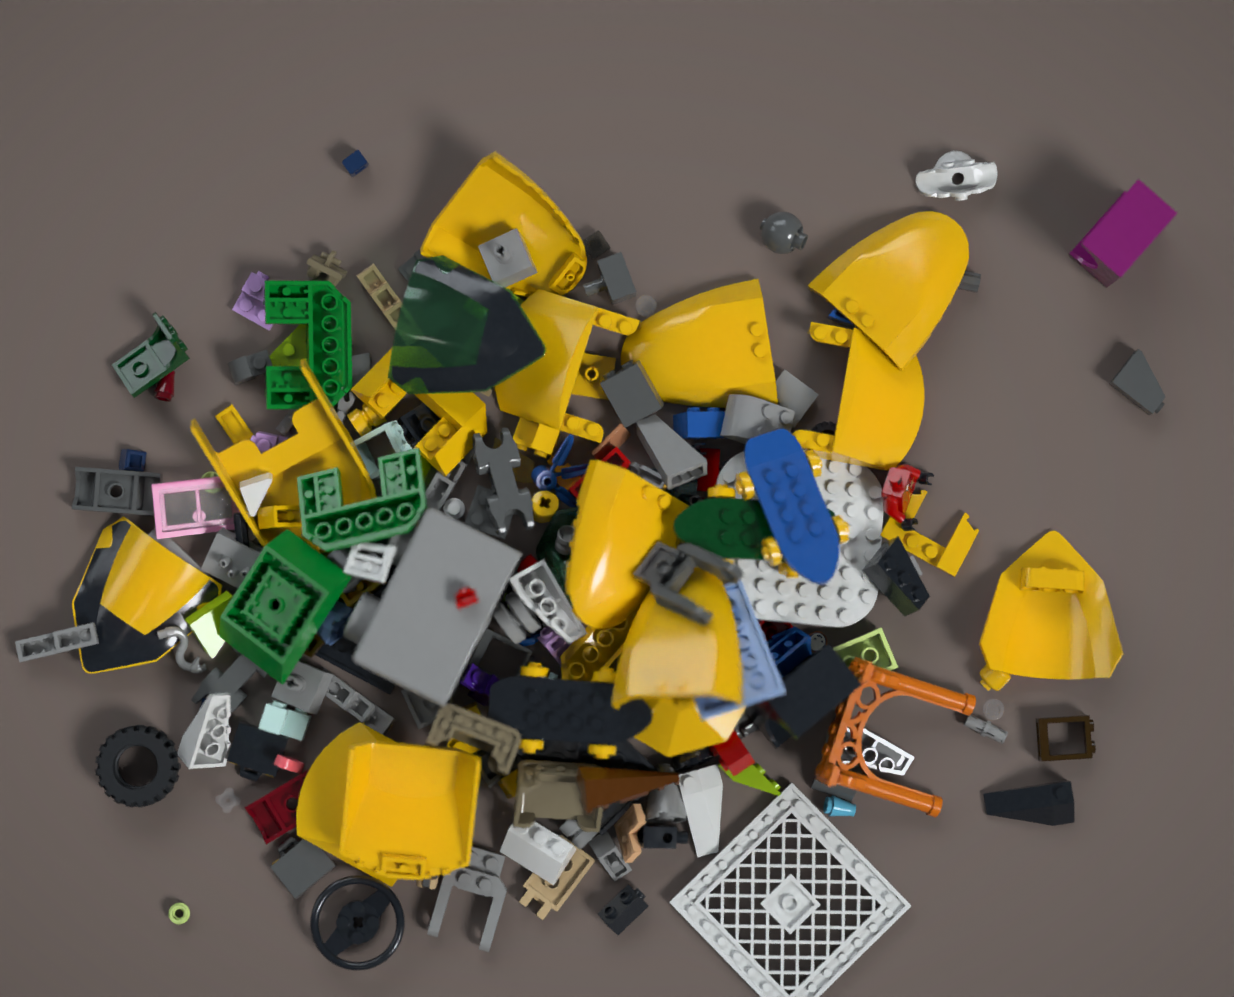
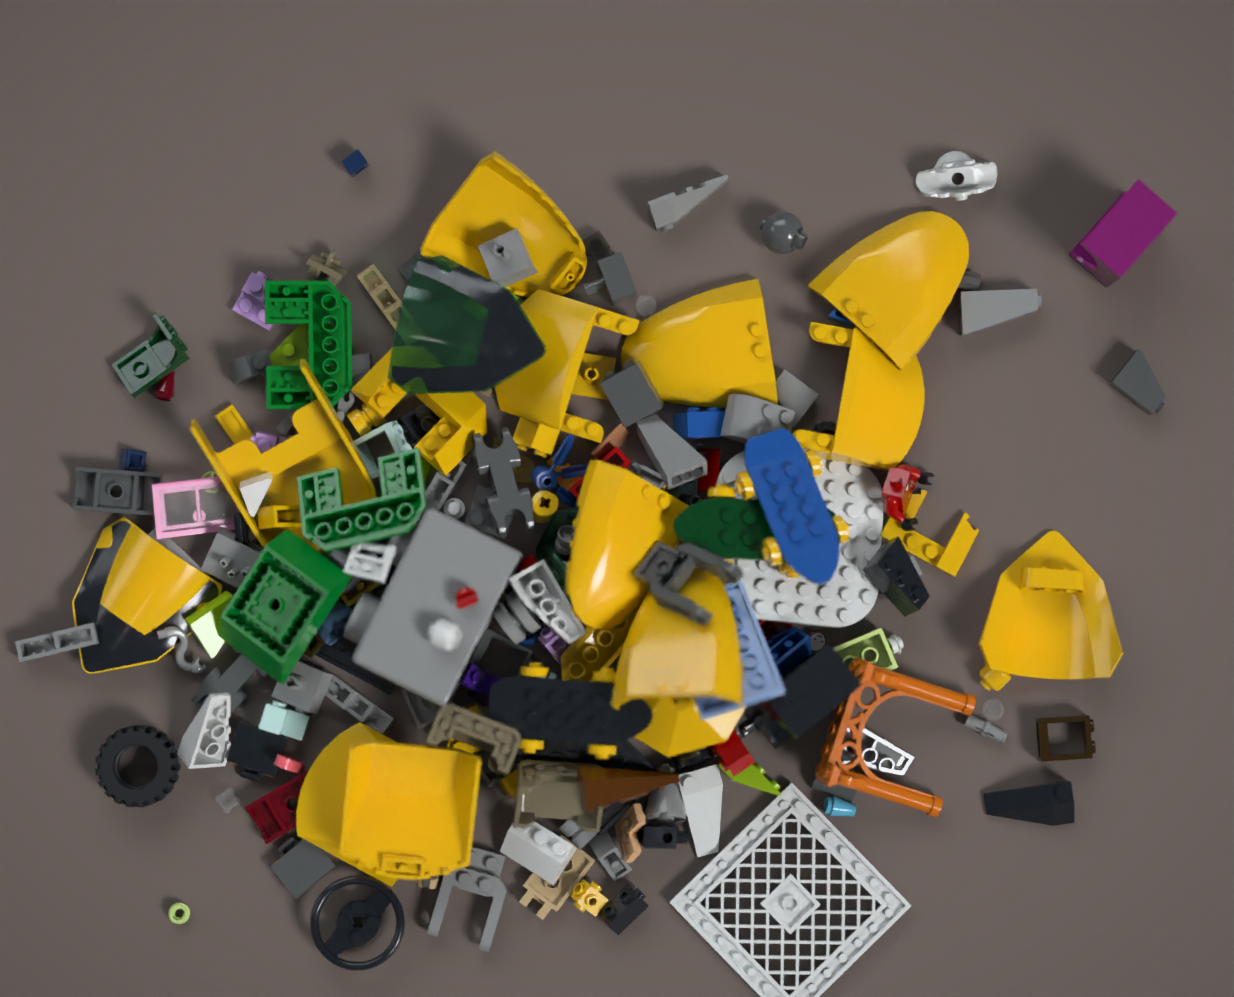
(445, 634): none -> white head
(589, 897): none -> yellow brick
(671, 208): none -> light grey wedge
(895, 644): none -> white plate
(992, 307): none -> light grey slope

